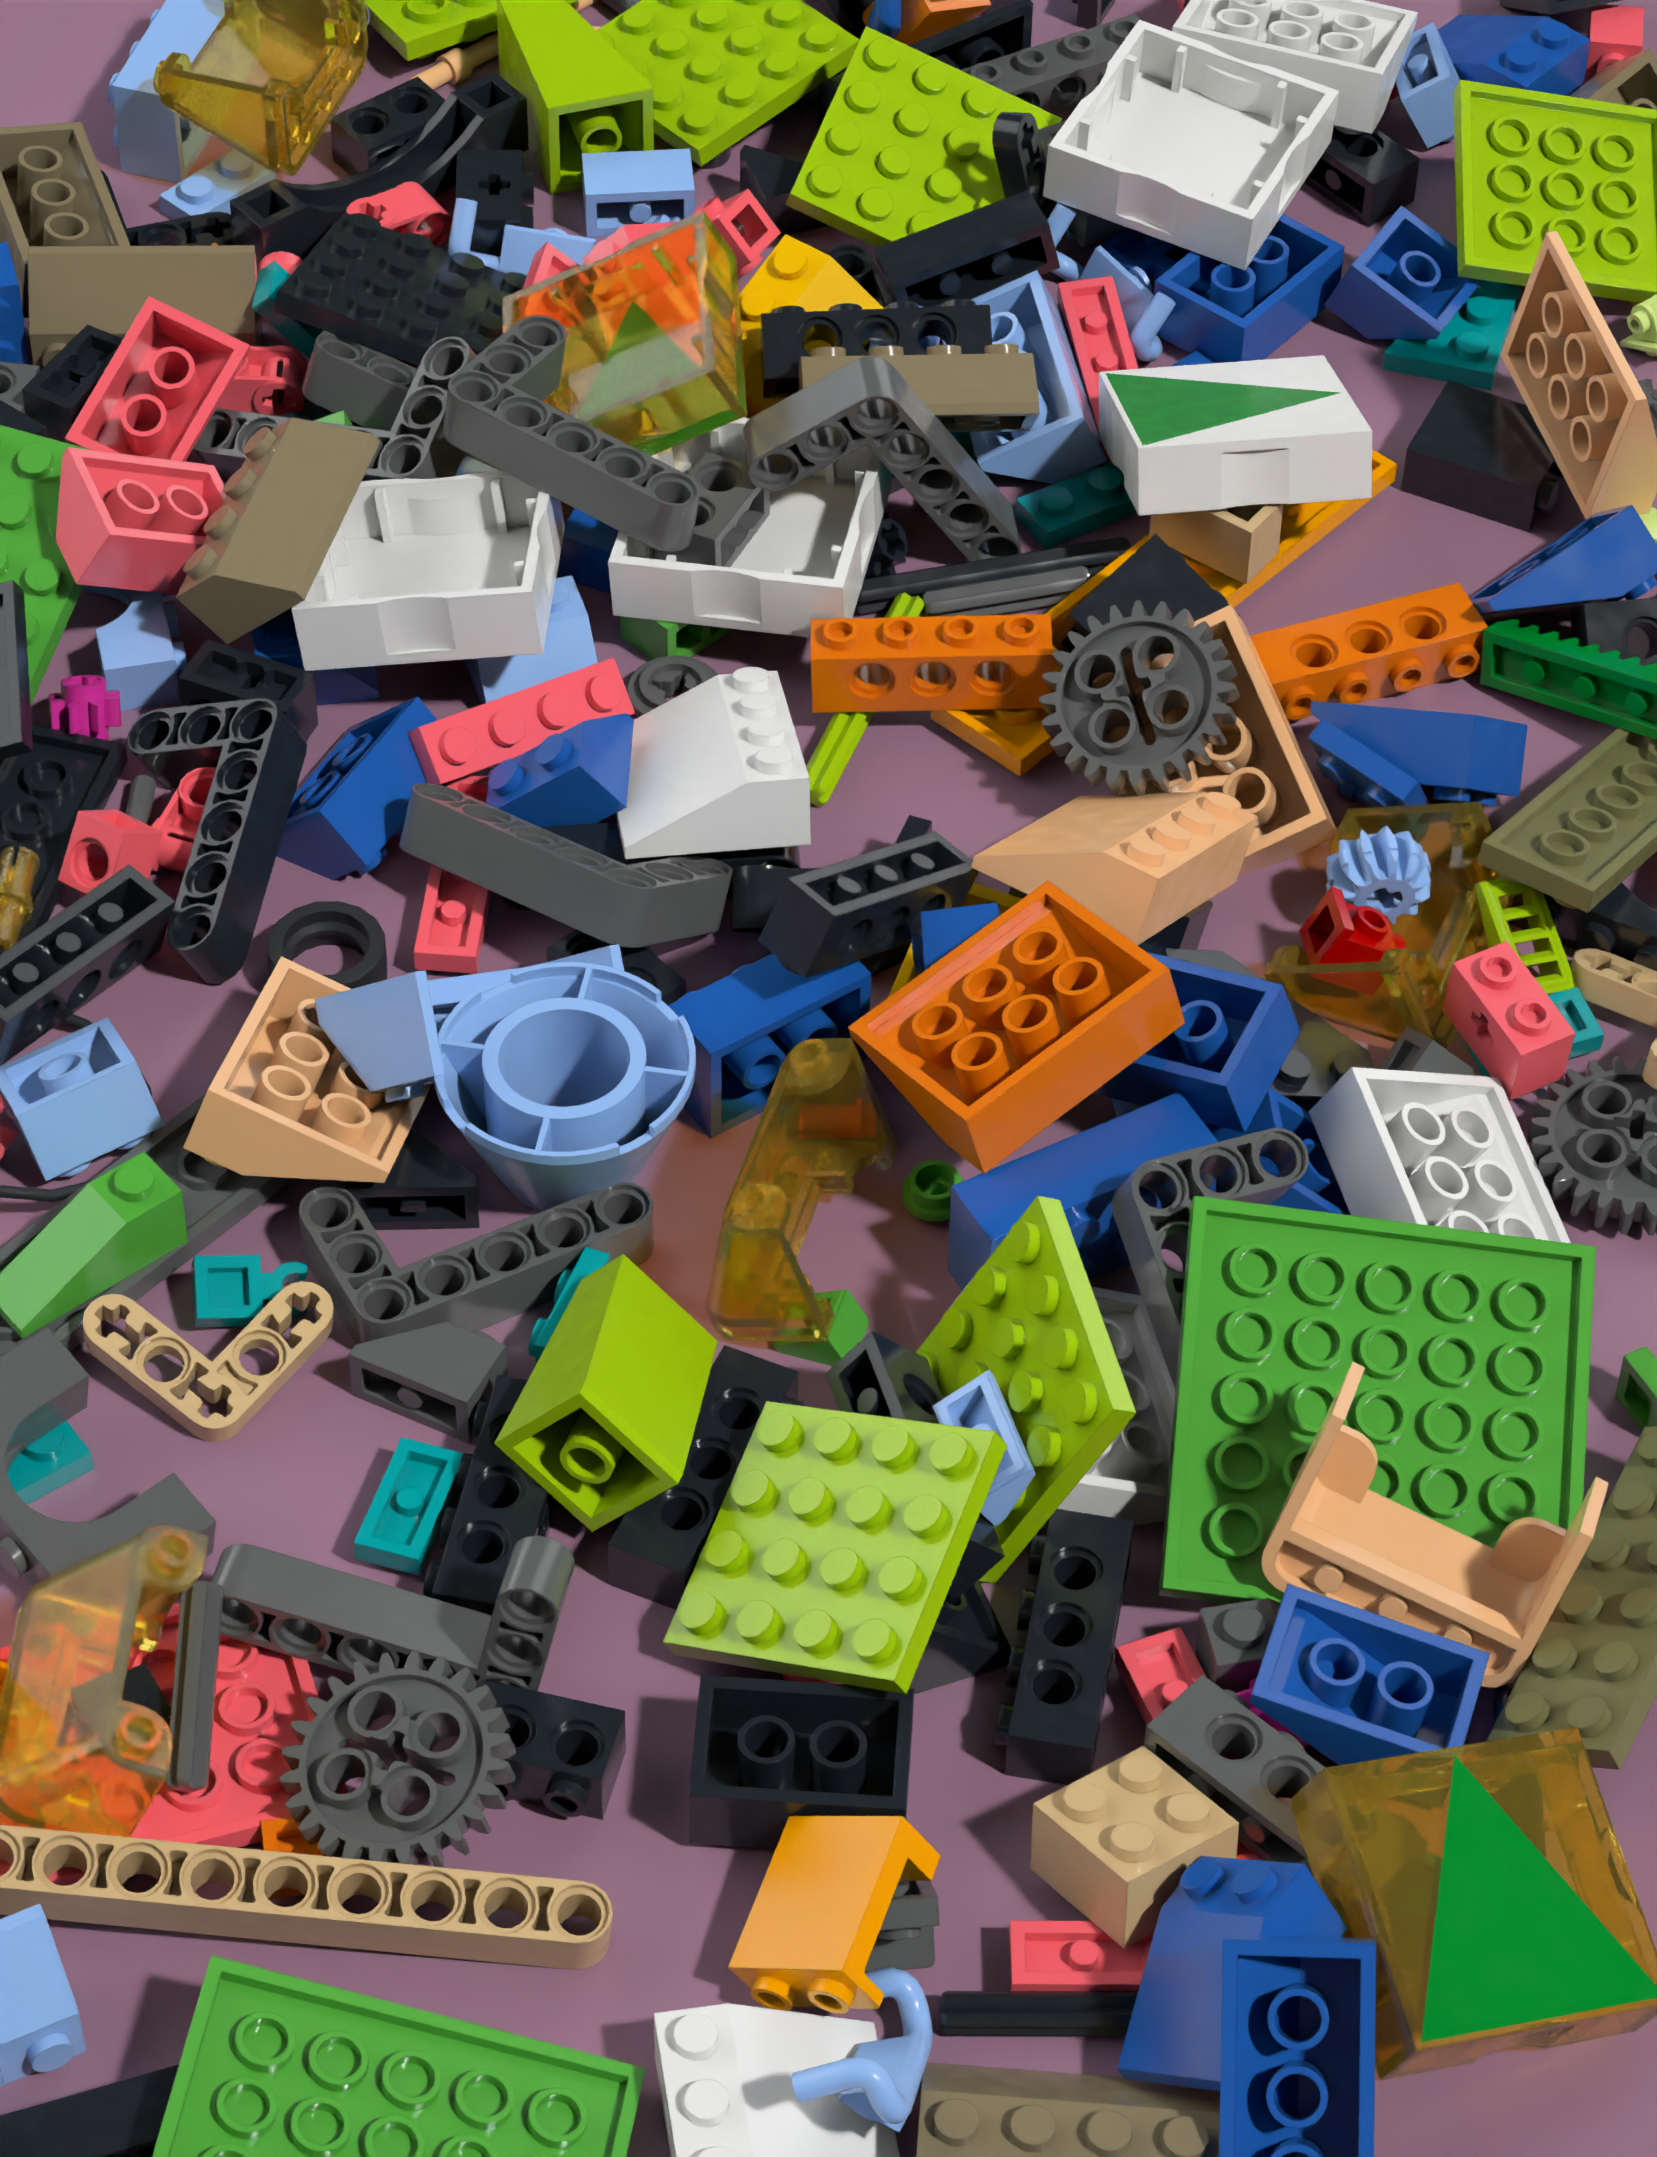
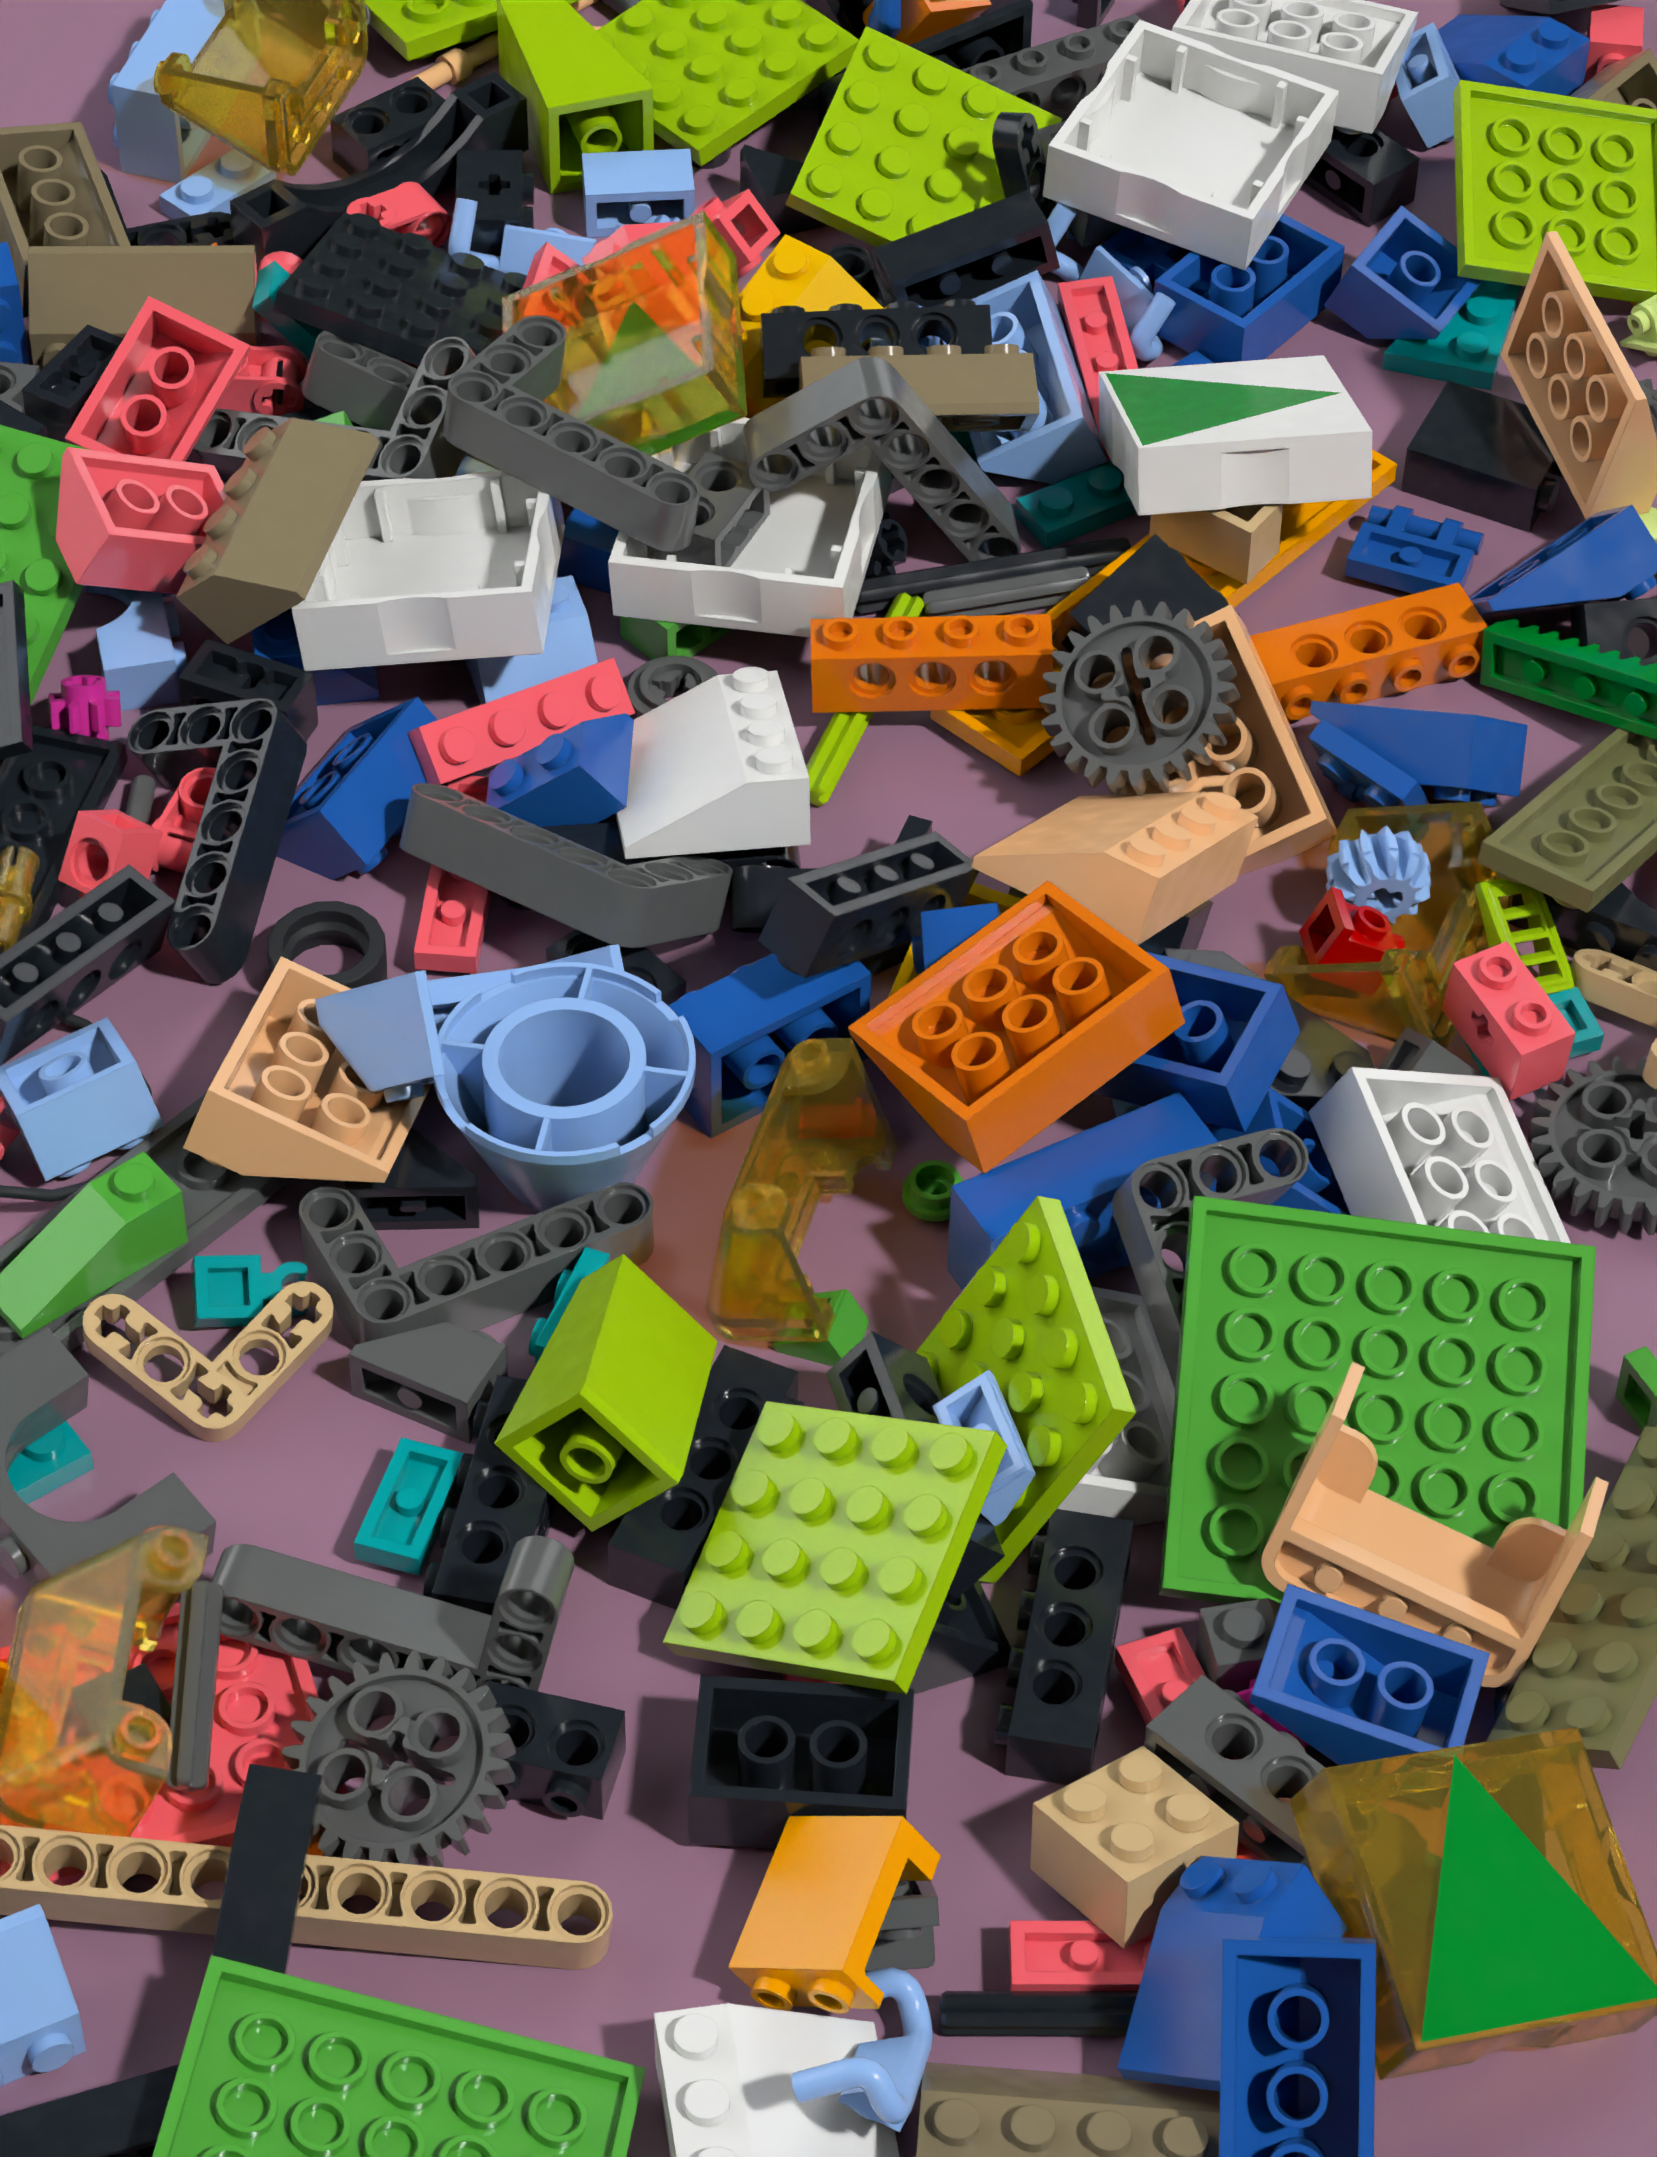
(267, 1867): none -> black slope
(1412, 551): none -> blue plate

